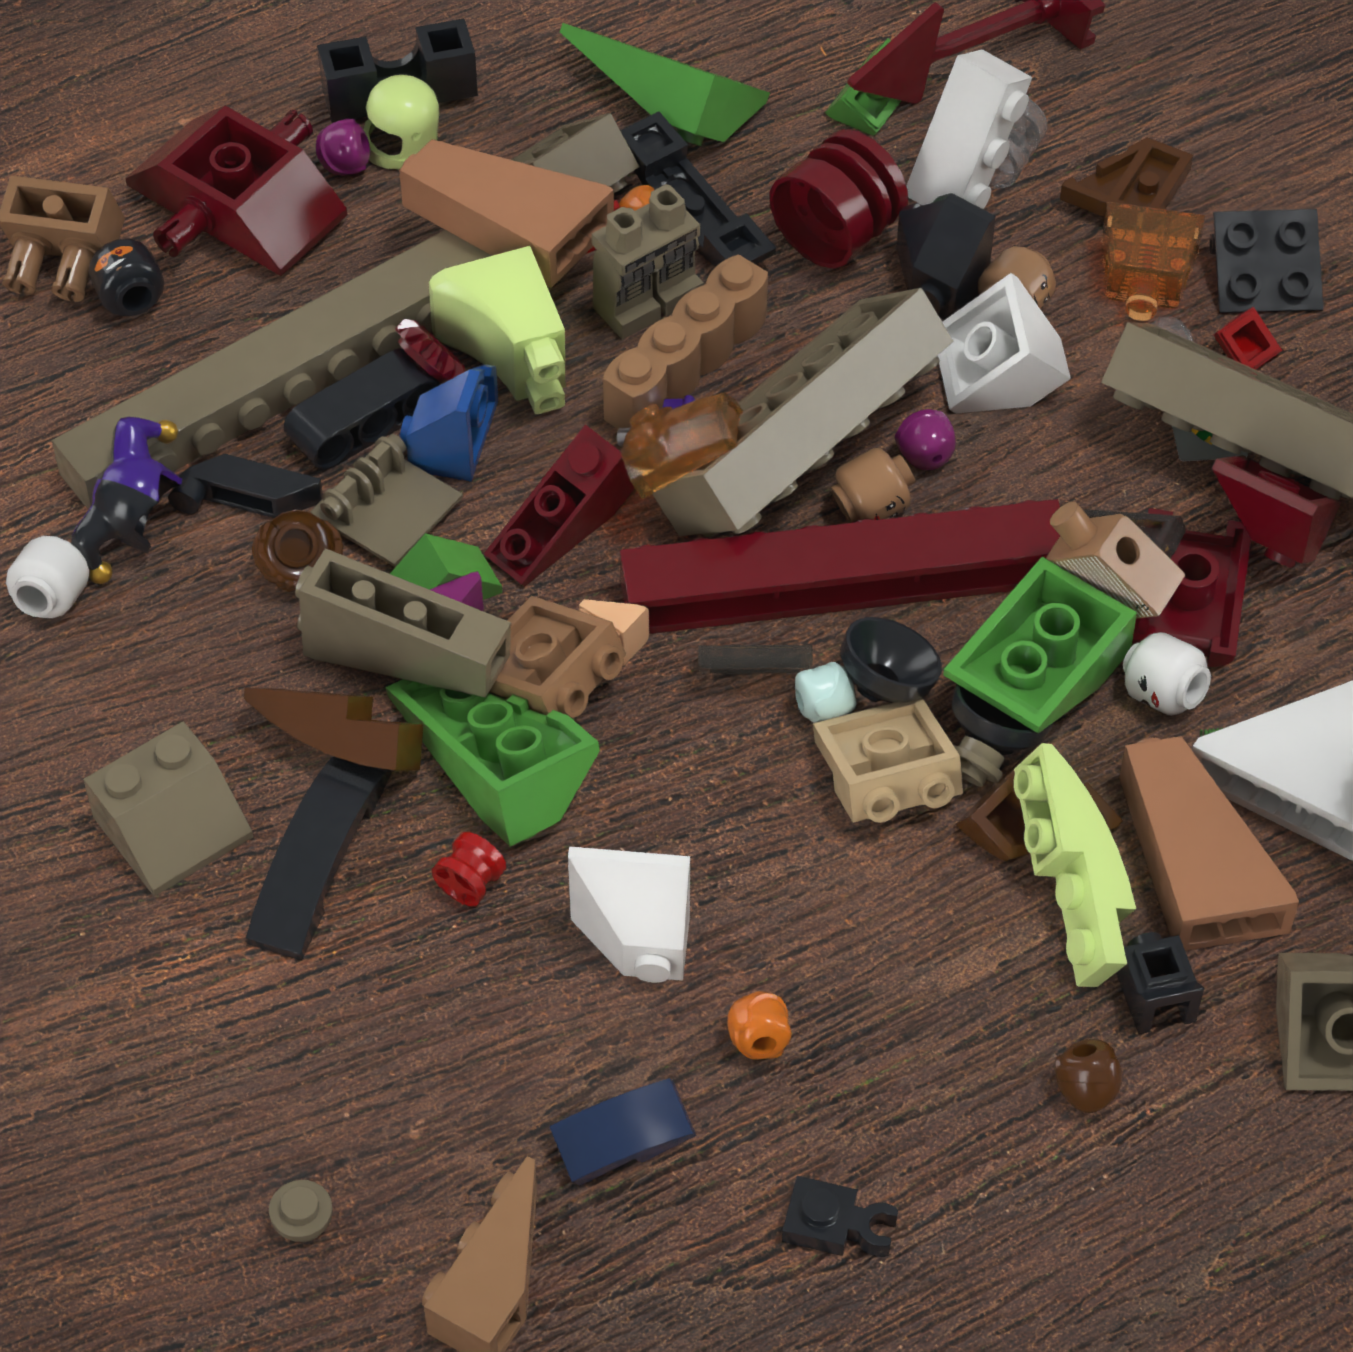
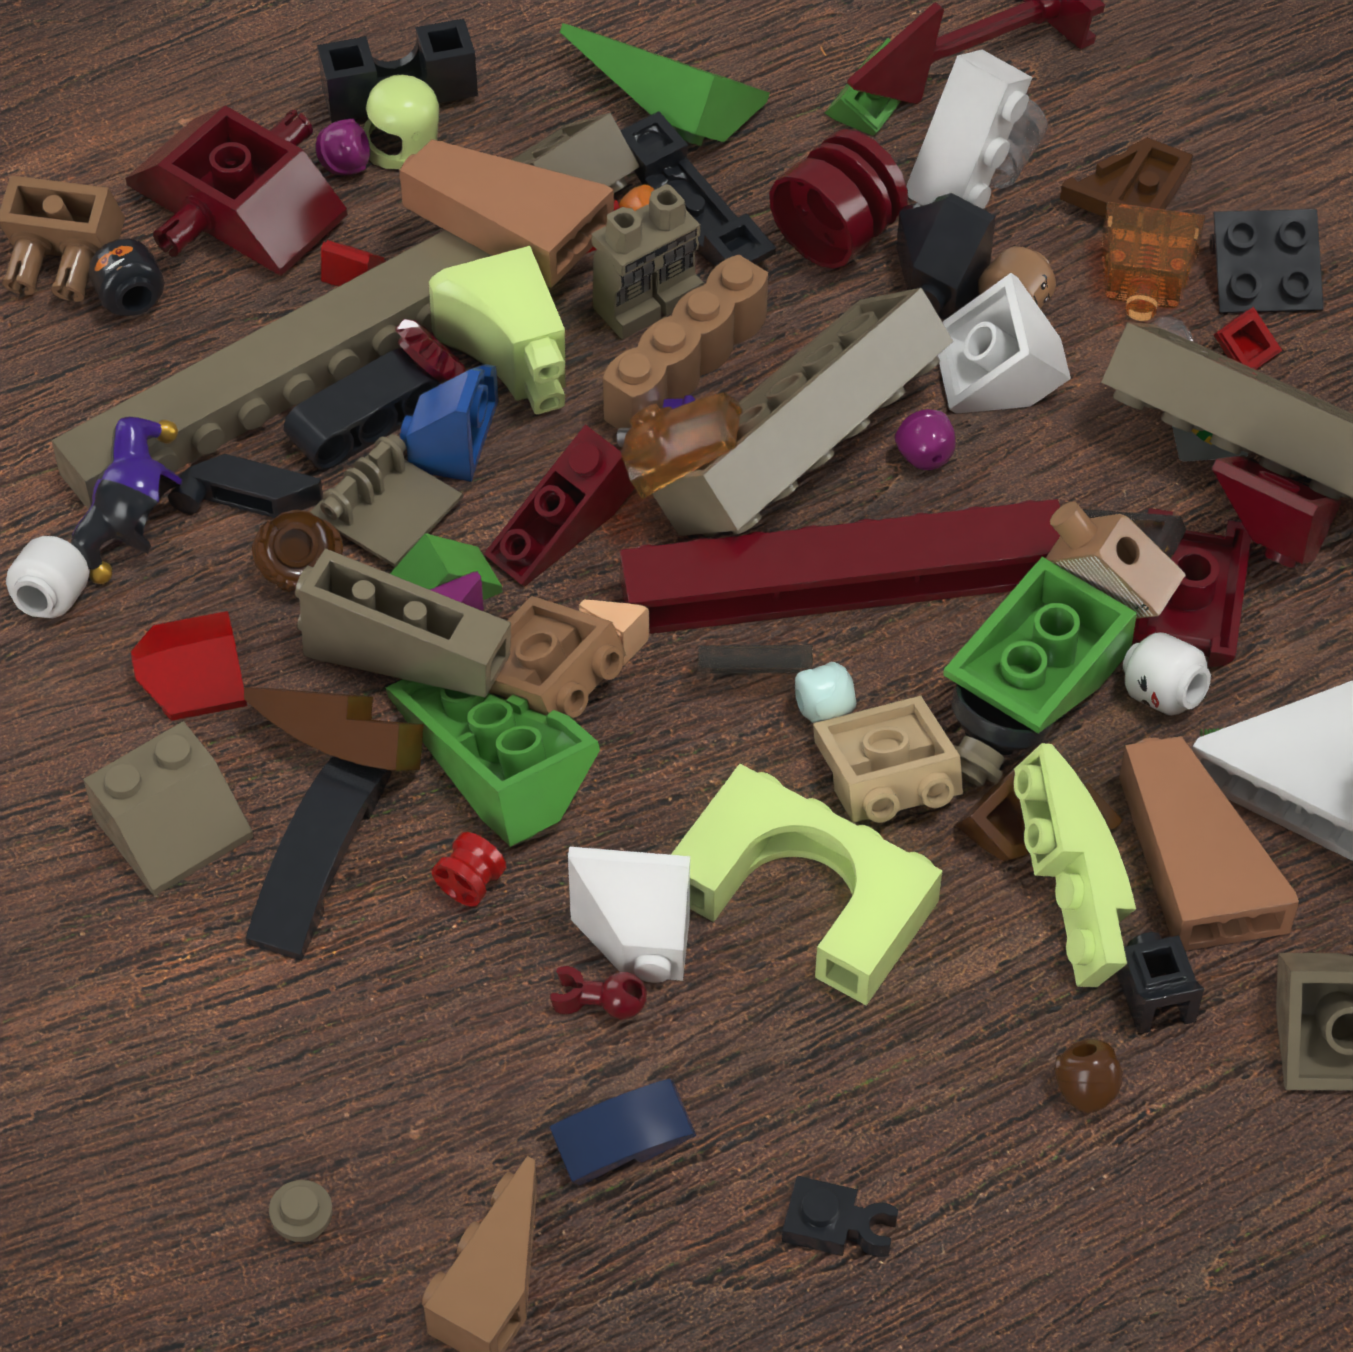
(190, 666): none -> red slope
(343, 263): none -> red slope
(619, 995): none -> dark red arm
(759, 1025): orange piece -> none
(763, 821): none -> yellowish green arch
(873, 486): medium nougat head -> none
(889, 660): black piece -> none

